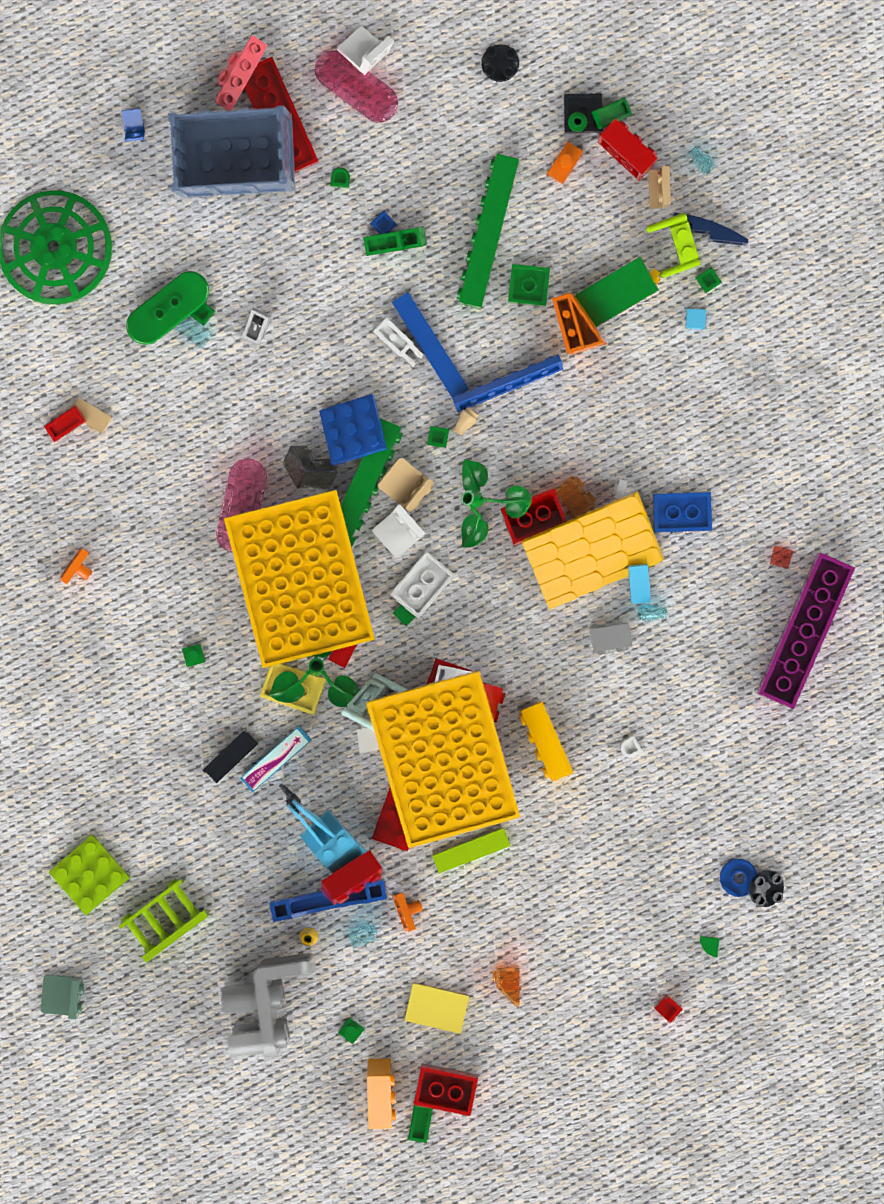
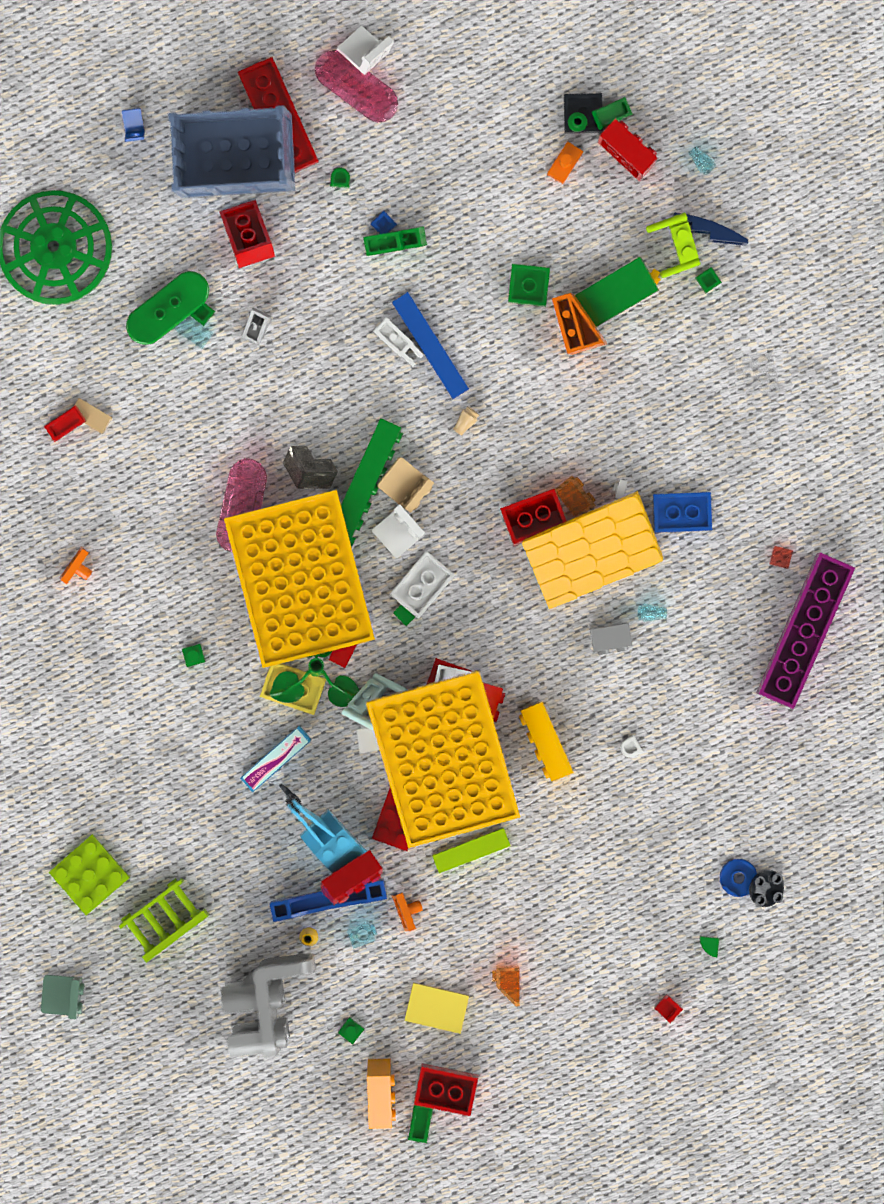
(230, 756): black panel -> none
(238, 72): coral bracket -> none
(247, 233): none -> red slope
(353, 429): blue plate -> none
(438, 437): green plate -> none
(473, 477): green plant -> none
(488, 231): green brick -> none
(500, 63): black dish -> none
(508, 383): blue plate -> none
(639, 583): medium azure tile -> none
(659, 188): tan bracket -> none
(695, 319): medium azure tile -> none

